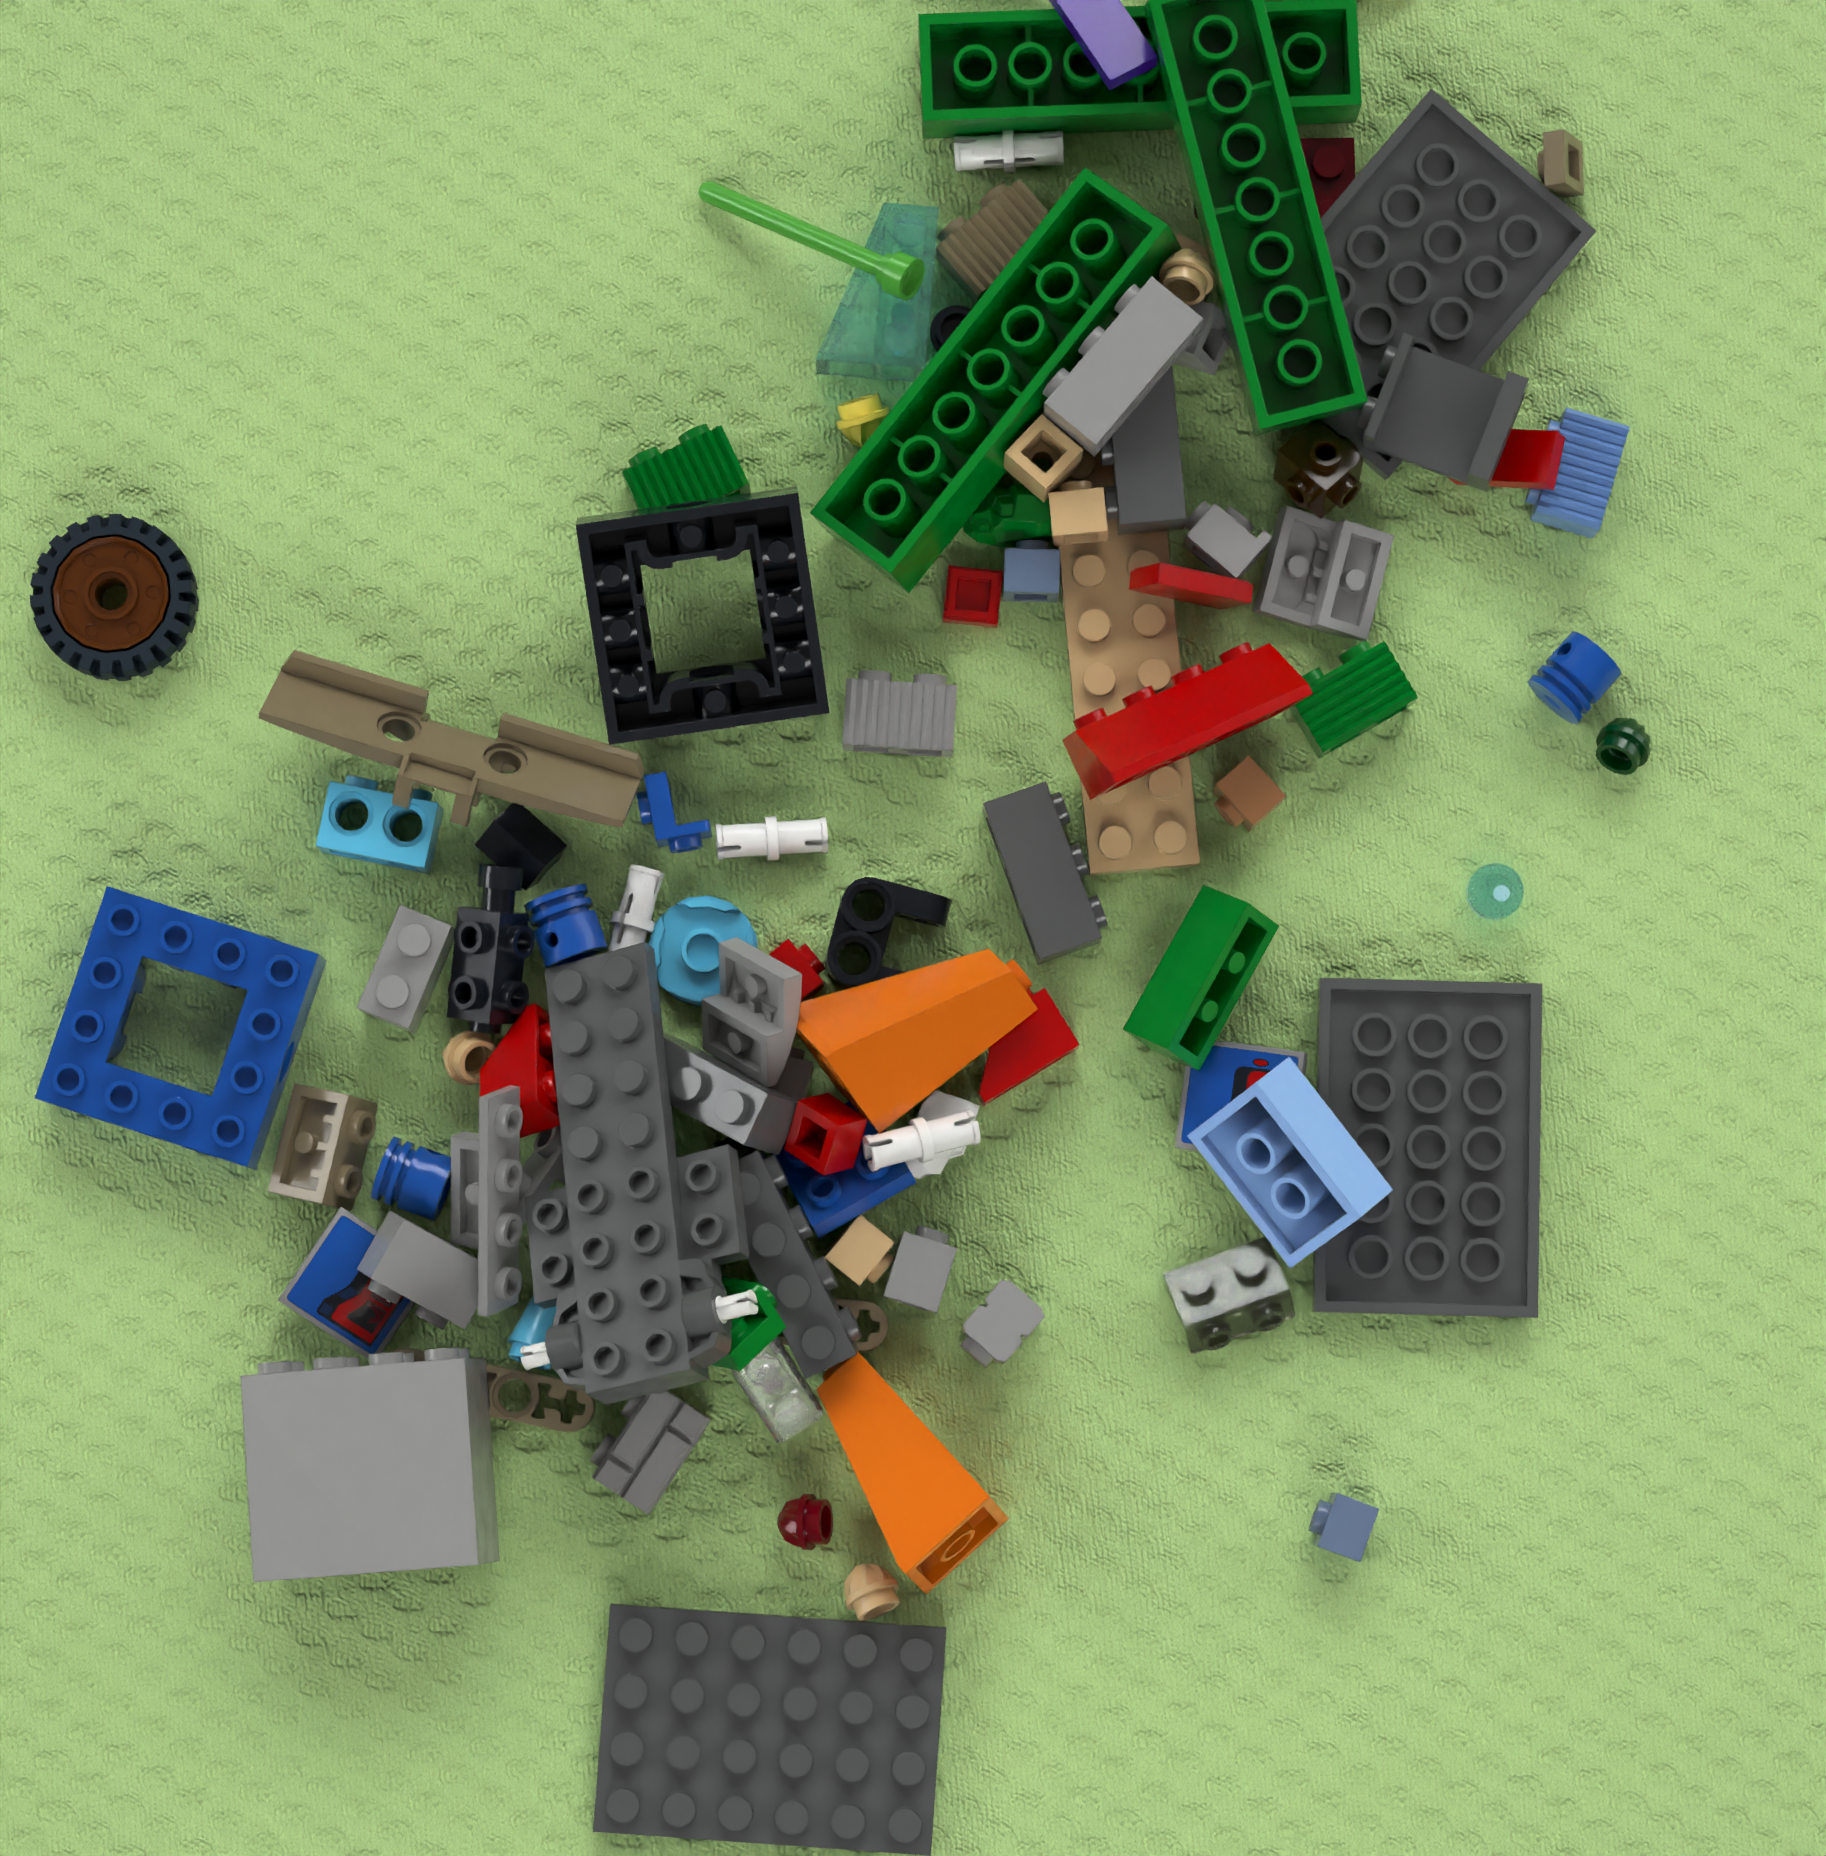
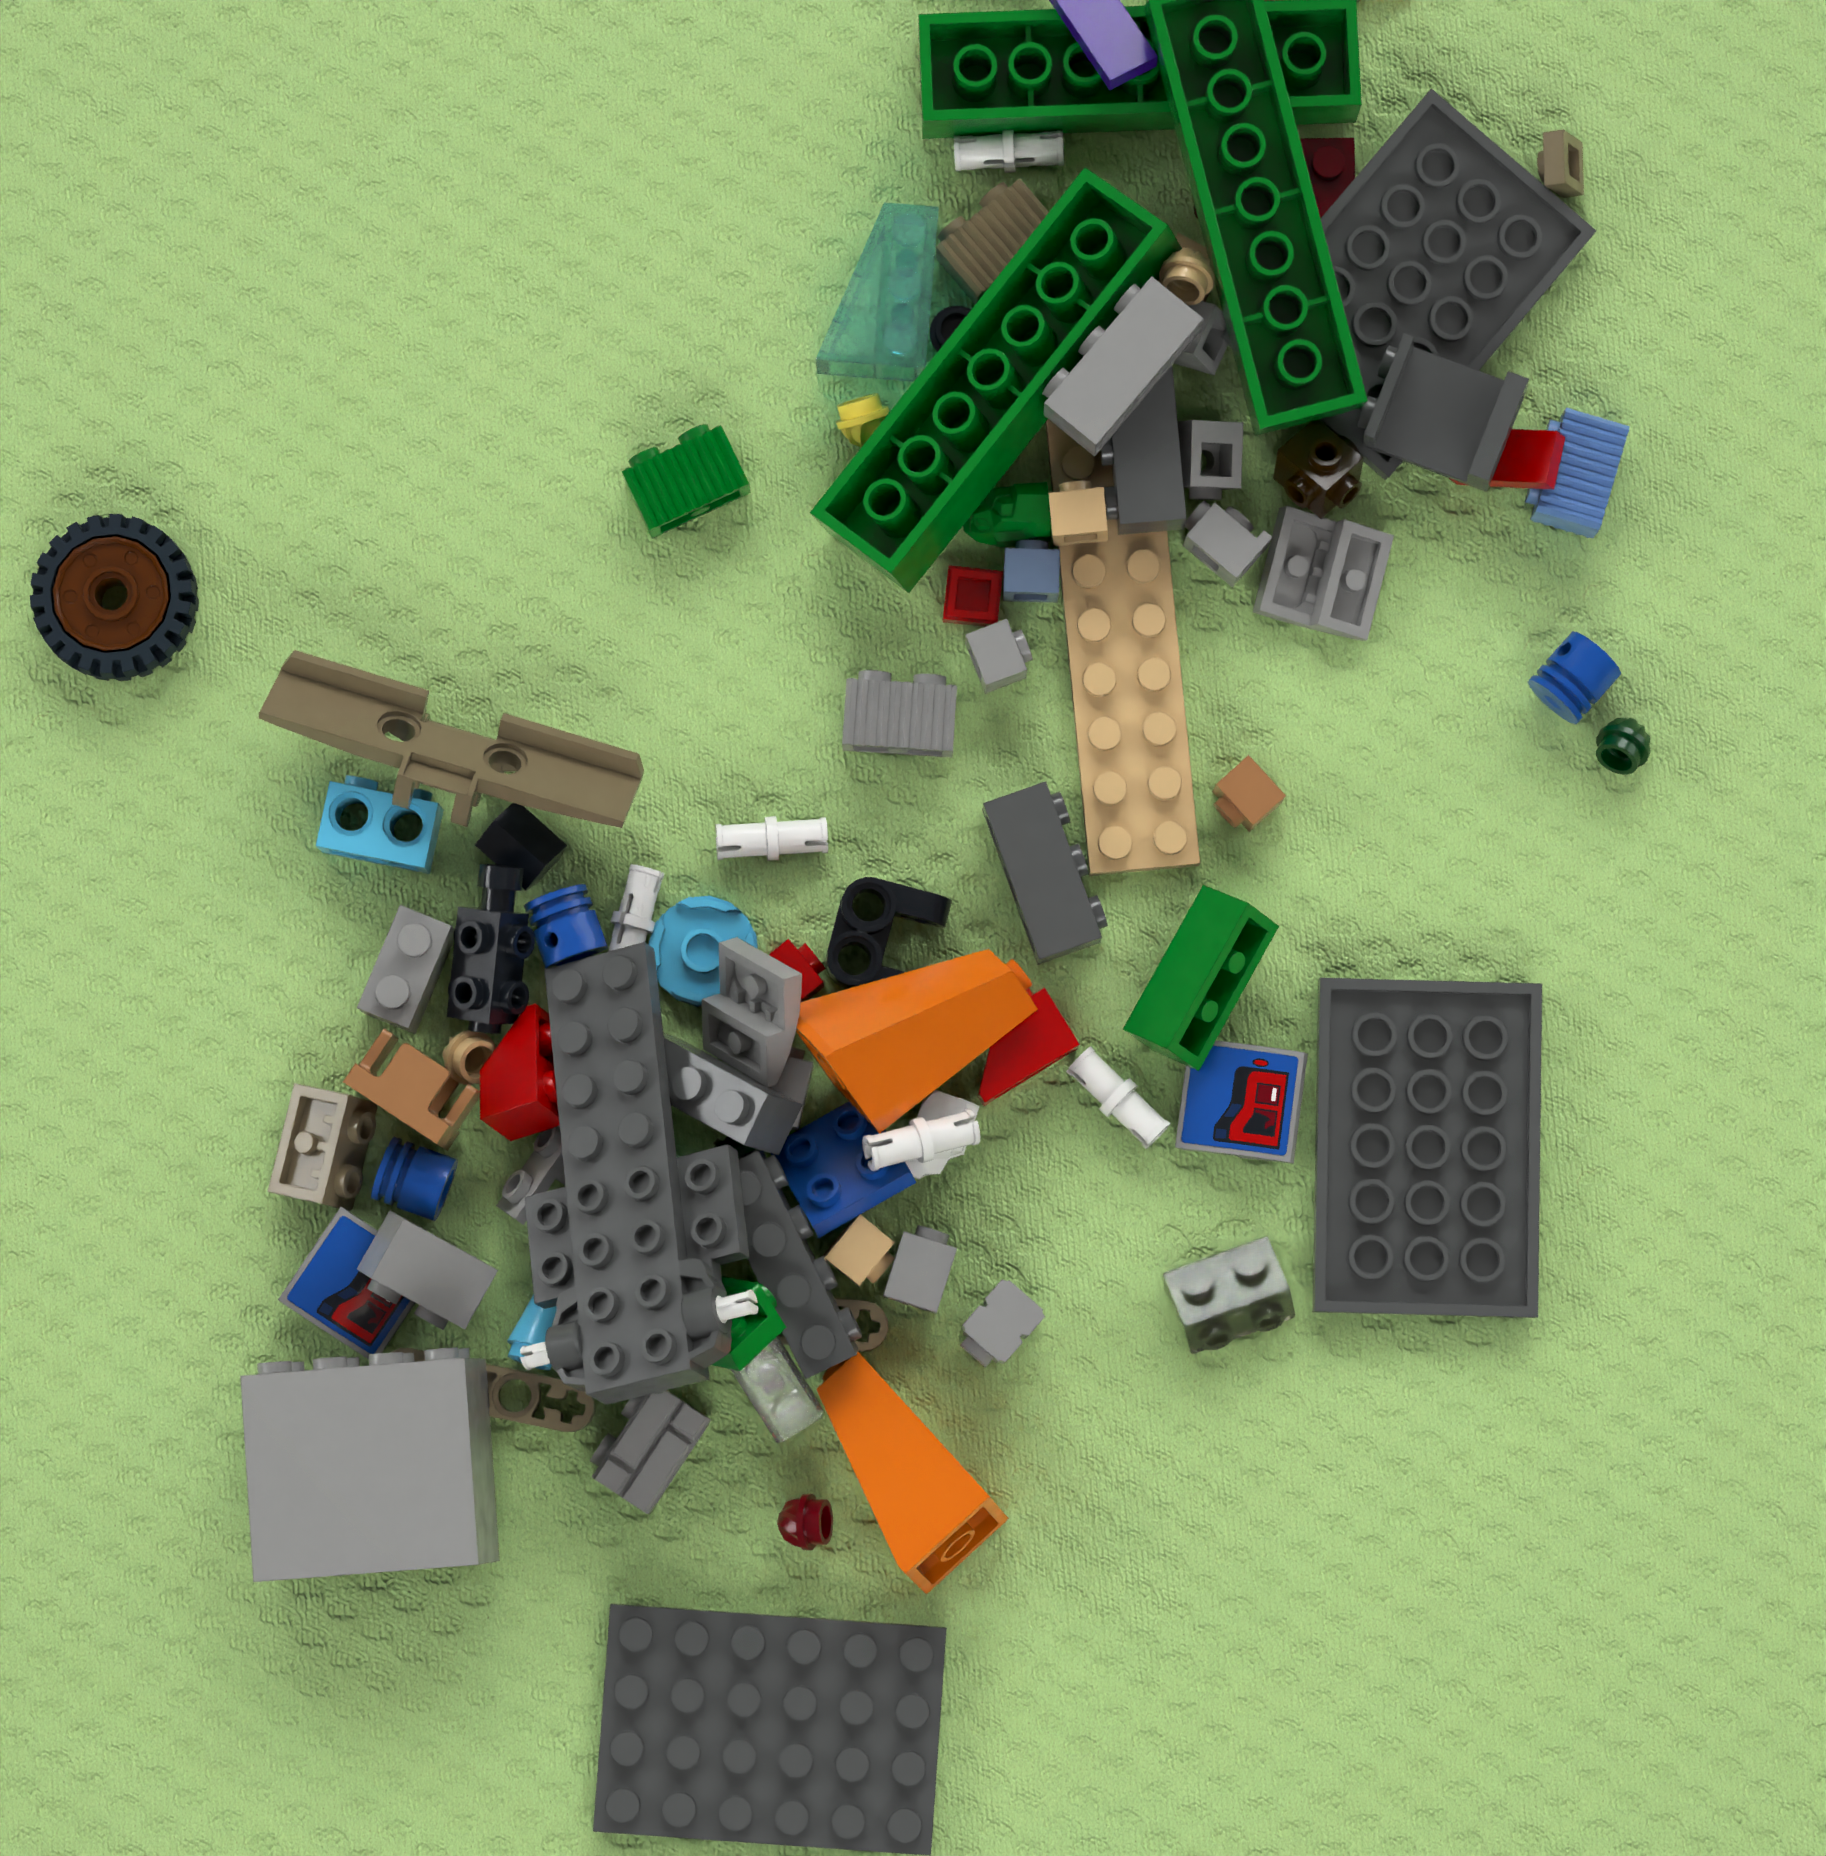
(260, 1053): blue brick -> none
(412, 1089): none -> medium nougat panel
(486, 1197): light grey bracket -> none
(657, 808): blue bracket -> none
(712, 697): black brick -> none
(825, 1133): red plate -> none
(870, 1591): tan plate -> none
(897, 273): bright green piece -> none
(998, 655): none -> light grey plate
(1044, 442): tan plate -> none
(1118, 1097): none -> white pin
(1184, 718): red slope -> none
(1191, 586): red tile -> none
(1222, 448): none -> light grey brick
(1290, 1162): light blue slope -> none
(1343, 1525): sand blue plate -> none
(1352, 697): green brick -> none
(1494, 891): clear light blue tile -> none

